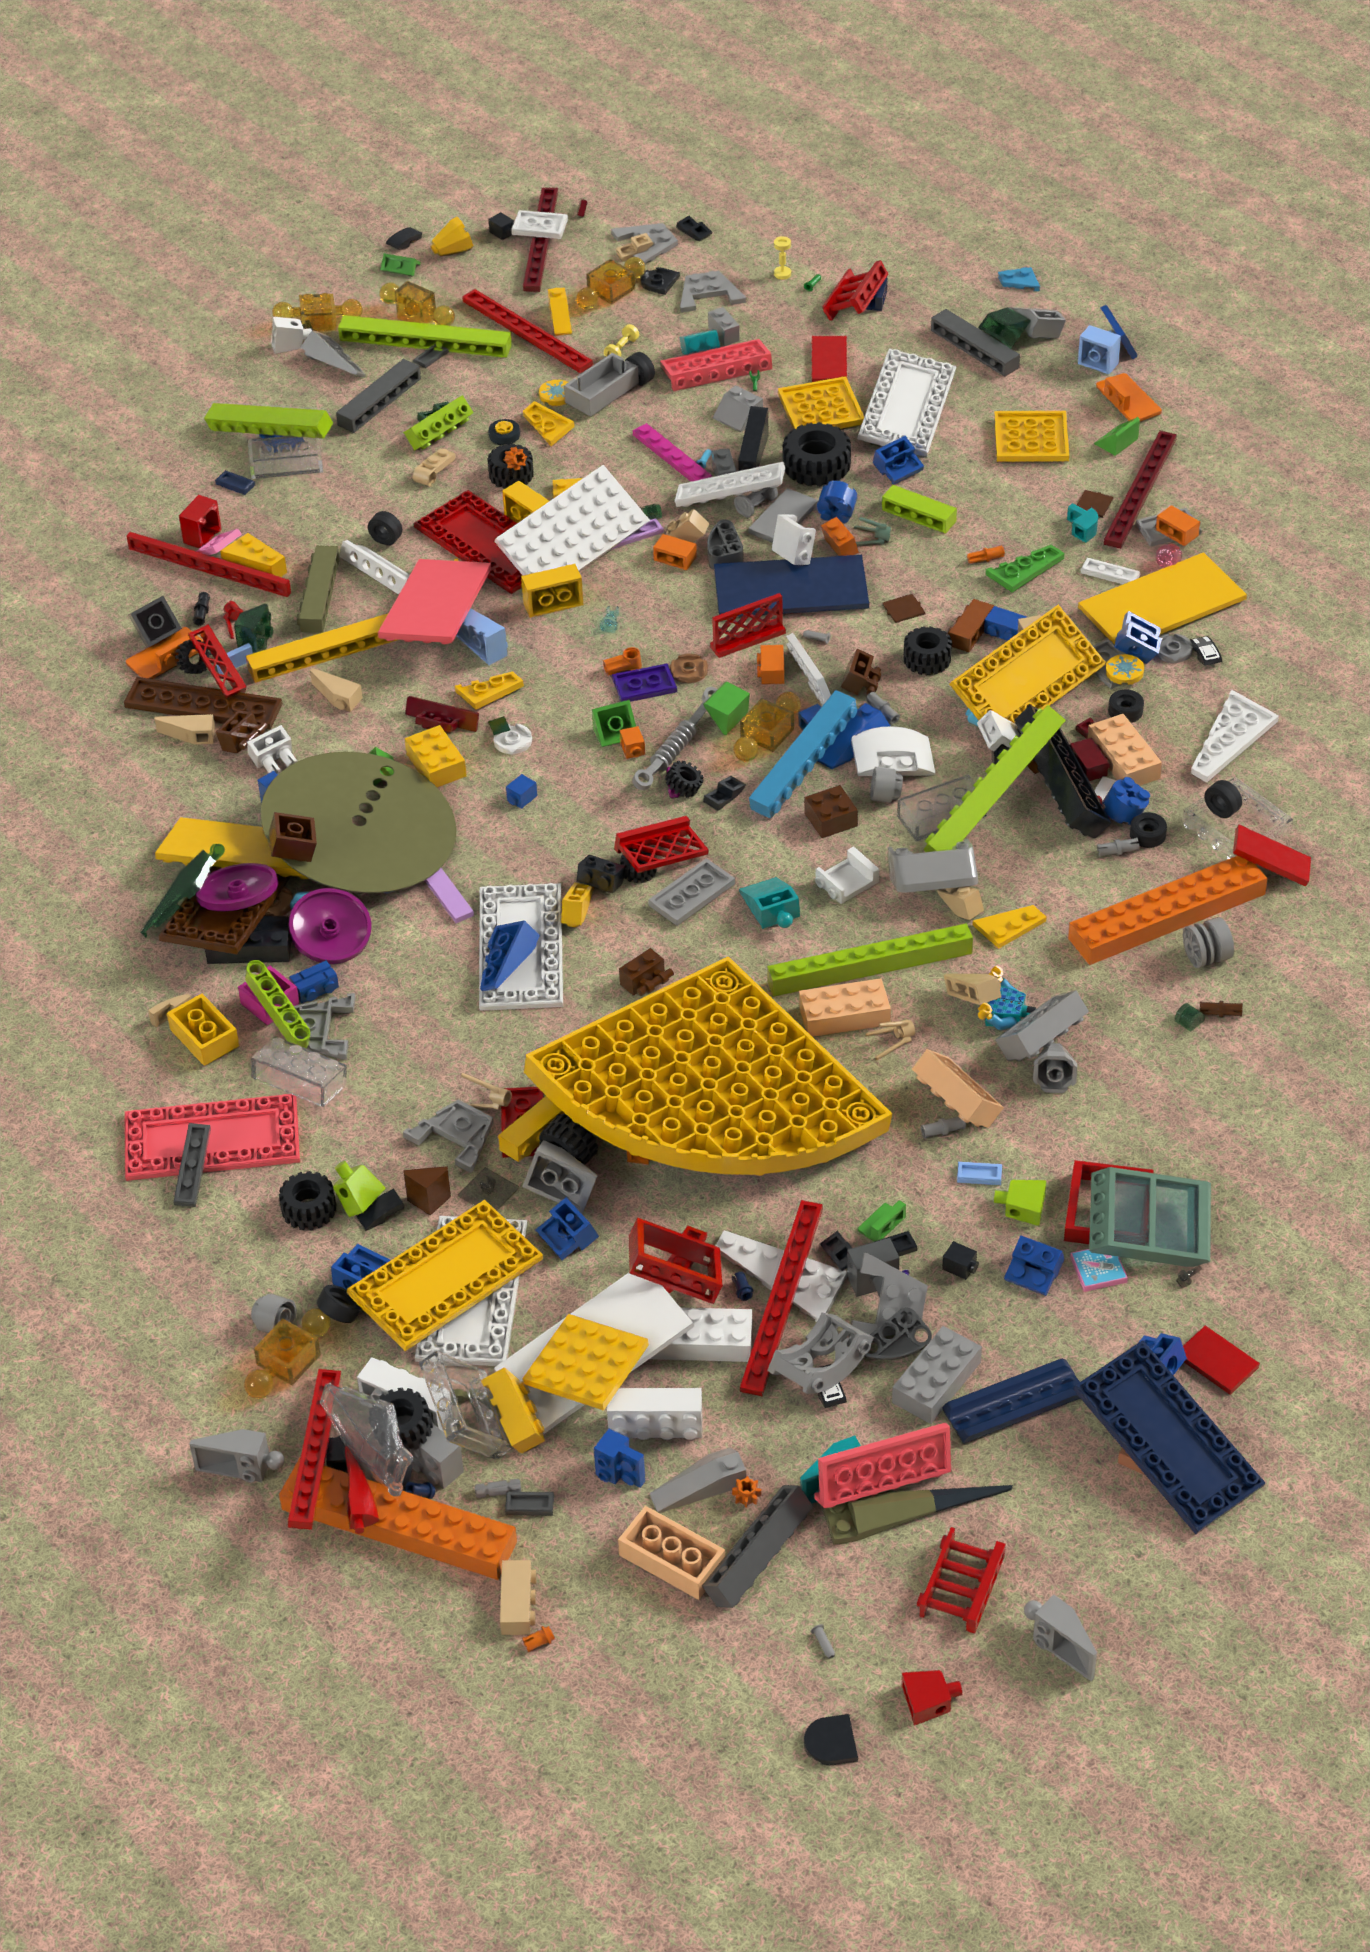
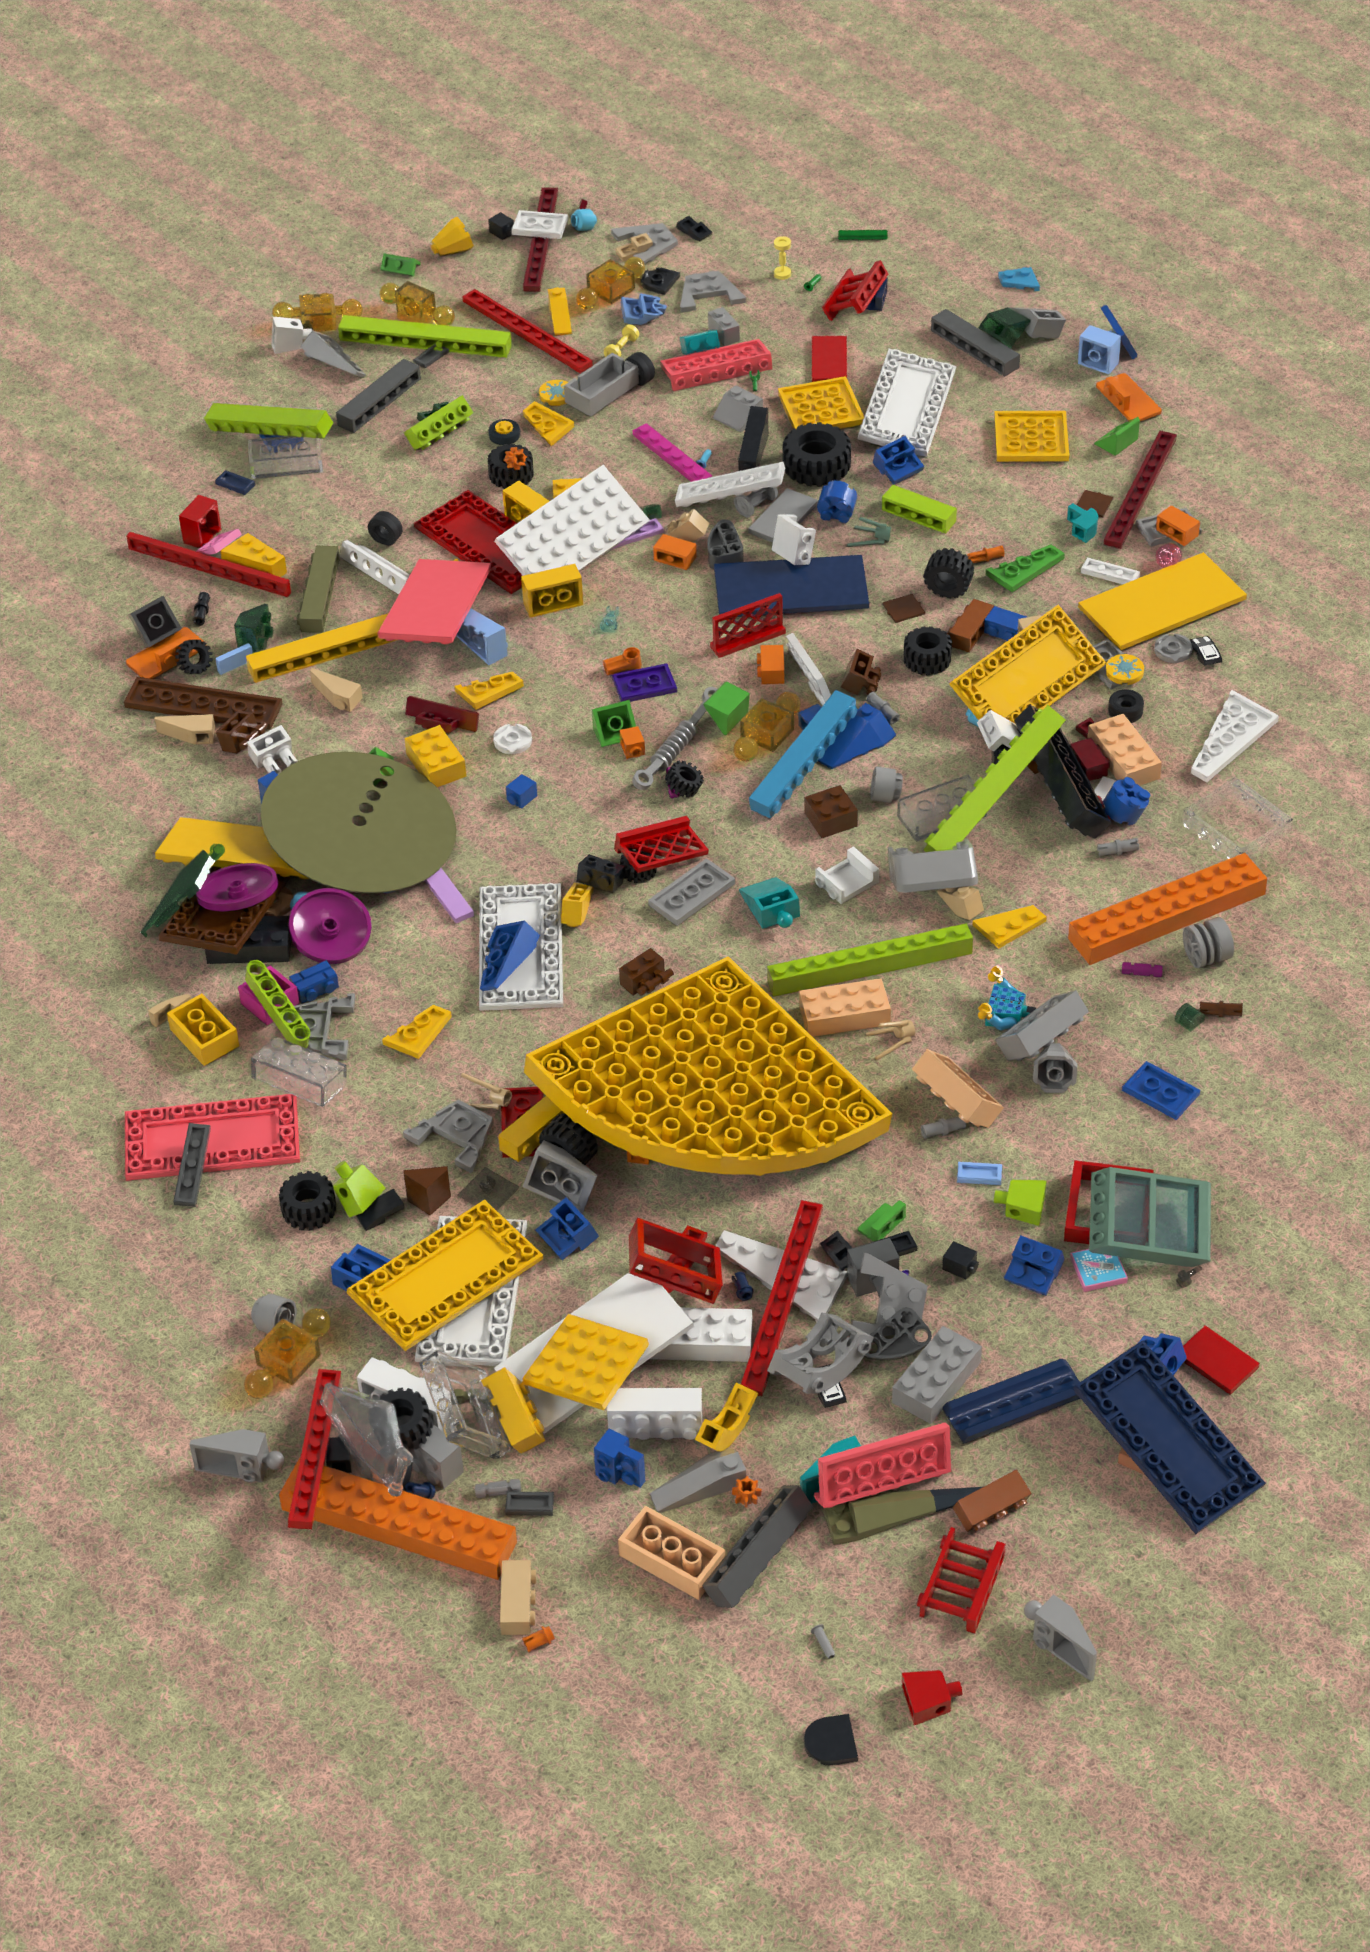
(220, 658): red fence -> none
(231, 613): red plant -> none
(292, 837): reddish brown brick -> none
(338, 1304): black tyre -> none
(360, 1503): red piece -> none
(402, 238): black slope -> none
(420, 1033): none -> yellow wing
(427, 470): tan plate -> none
(499, 725): dark green sticker -> none
(583, 219): none -> medium azure head
(642, 309): none -> medium blue plate
(692, 675): medium nougat tile -> none
(722, 462): dark grey brick -> none
(726, 791): black slope -> none
(731, 1420): none -> yellow arch
(817, 636): light grey piece -> none
(839, 538): orange brick -> none
(862, 234): none -> green axle
(895, 749): white slope -> none
(948, 573): none -> black tyre
(973, 987): tan slope -> none
(992, 1501): none -> dark orange brick
(1138, 638): blue brick -> none
(1142, 969): none -> magenta axle
(1152, 821): black tyre -> none
(1161, 1090): none -> blue tile
(1223, 799): black tyre -> none
(1272, 855): red tile -> none

